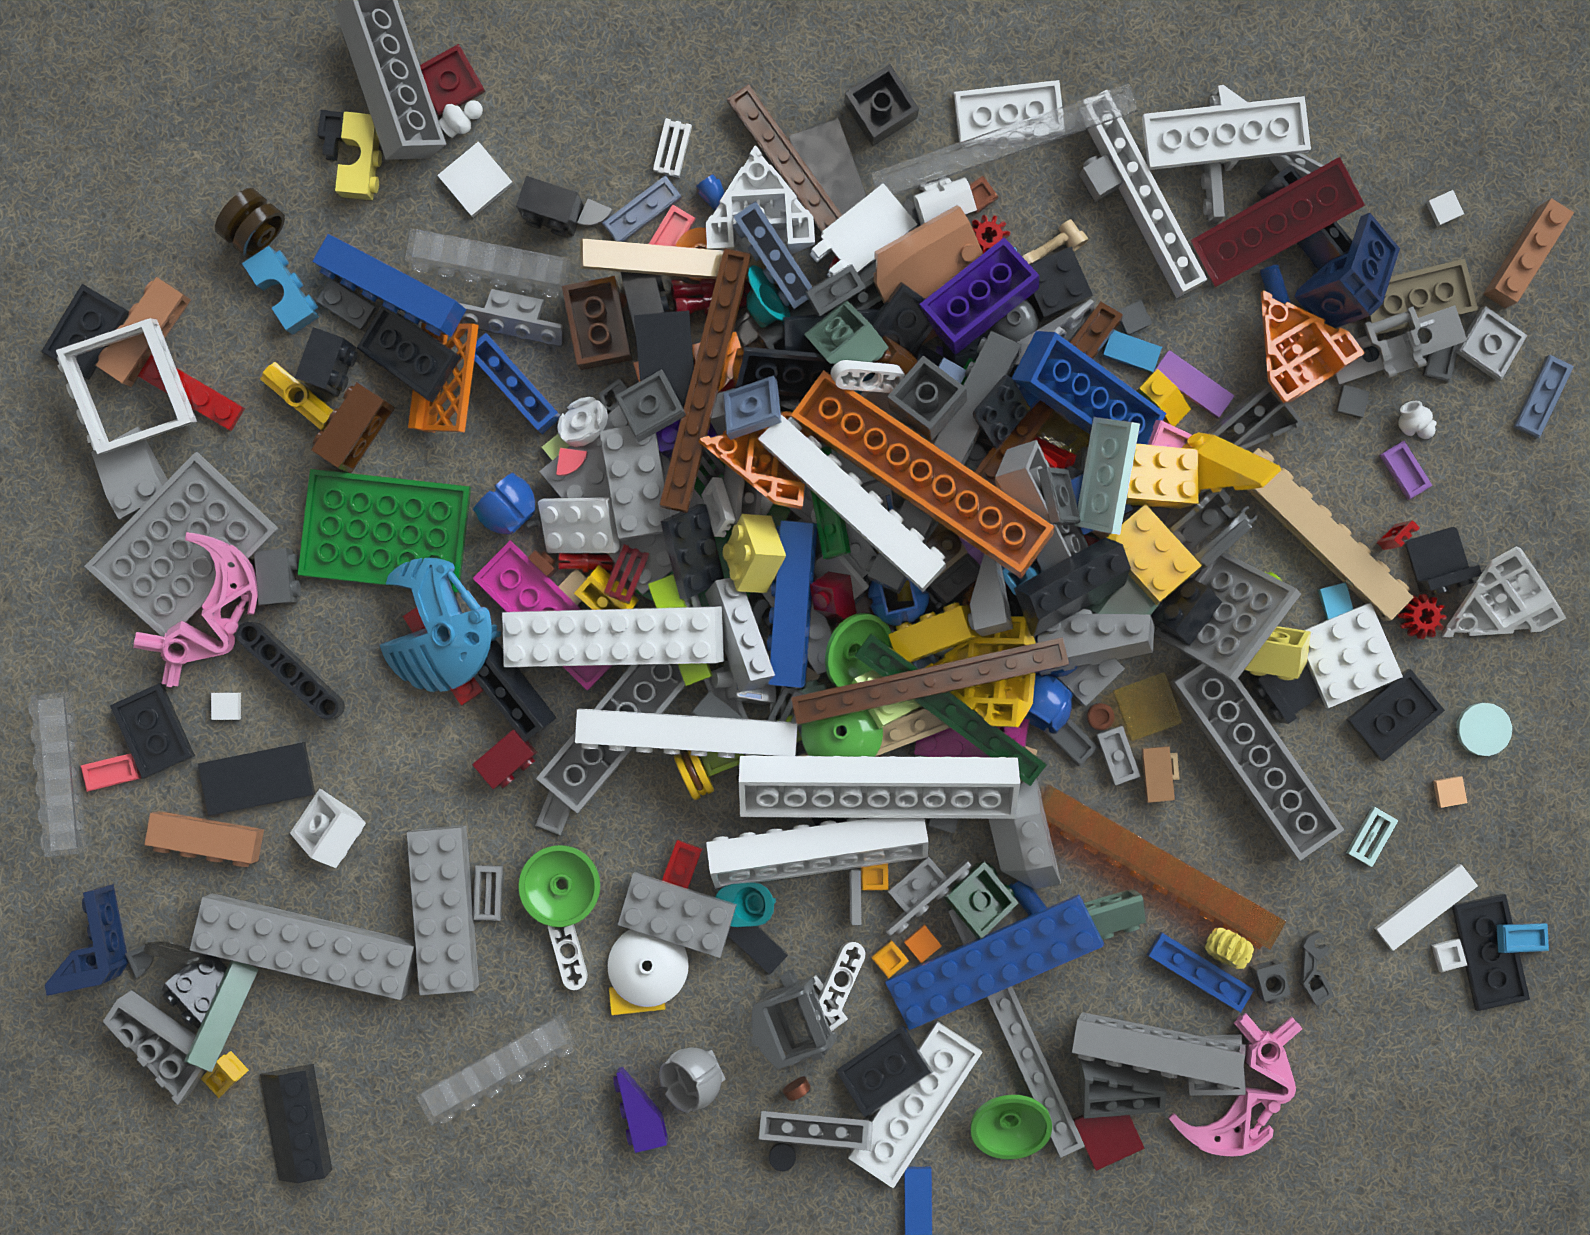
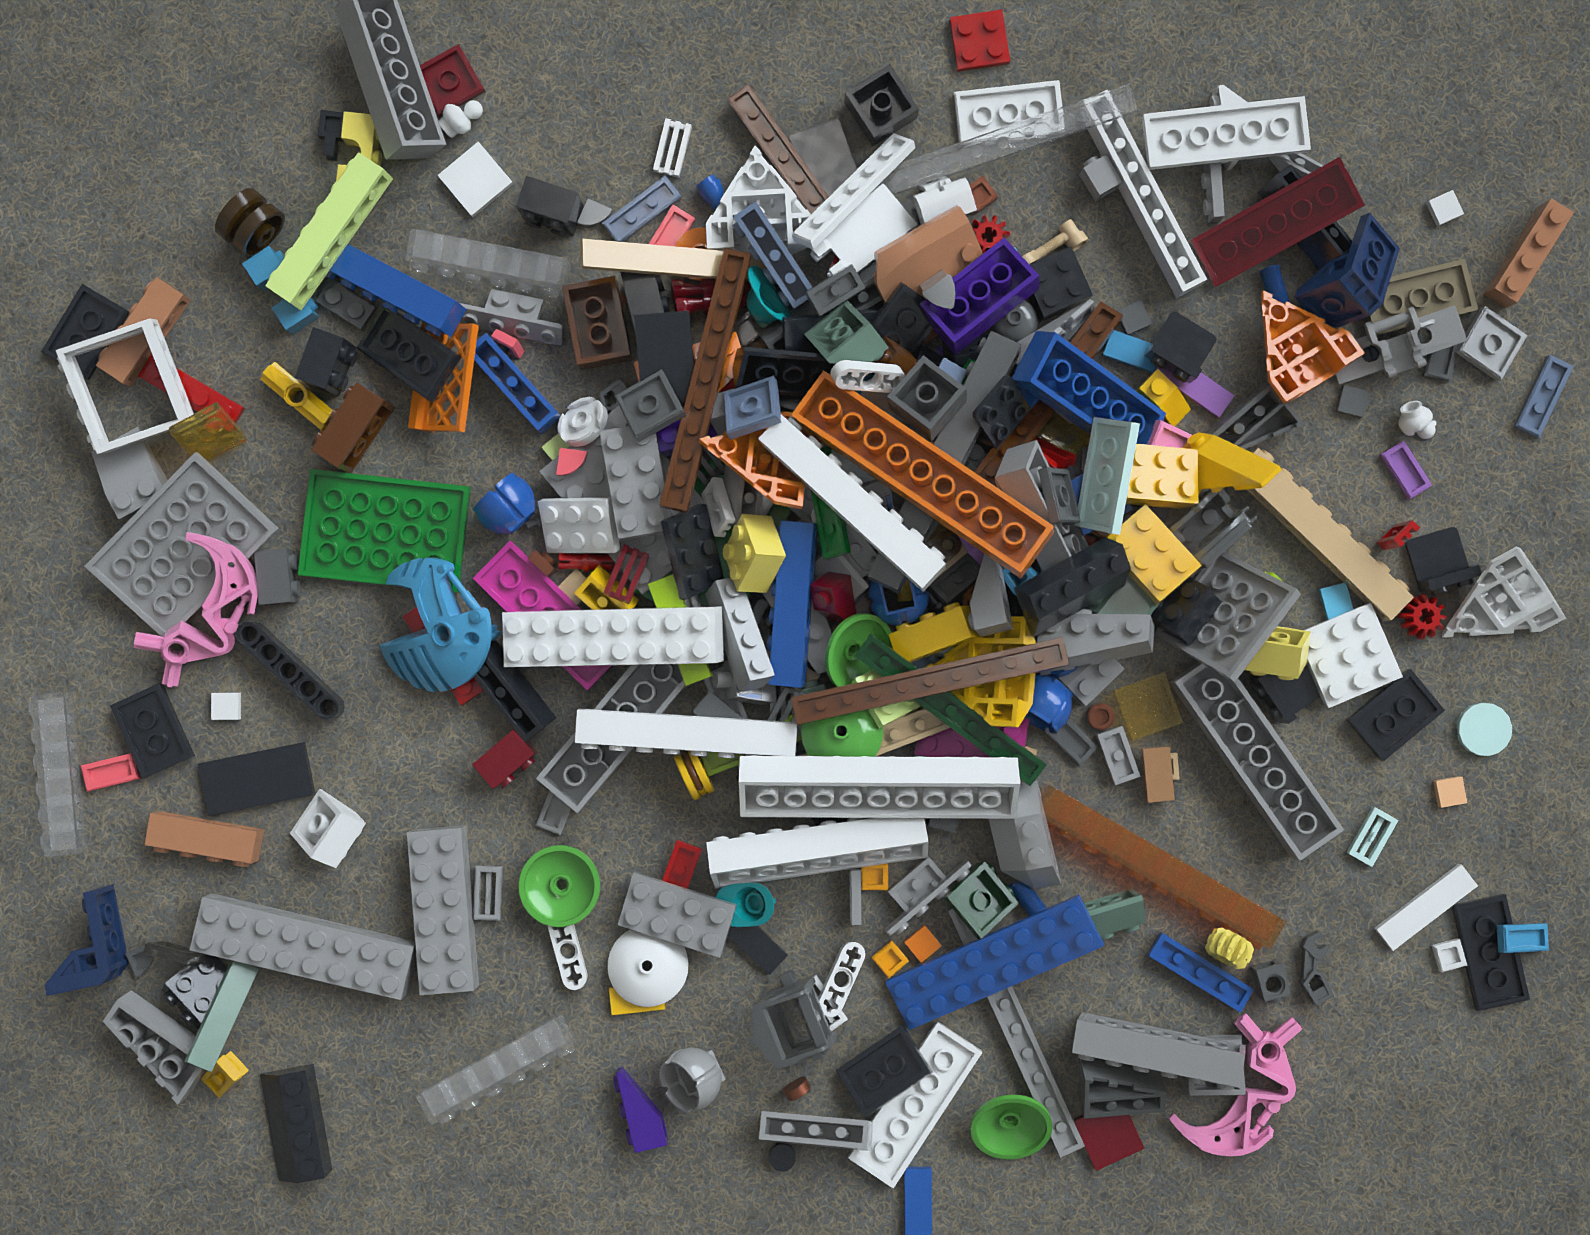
(208, 432): none -> clear yellow plate
(329, 231): none -> yellowish green brick
(508, 341): none -> coral tile
(853, 191): none -> white tile
(939, 290): none -> light grey tile
(979, 40): none -> red plate
(1181, 347): none -> black bracket

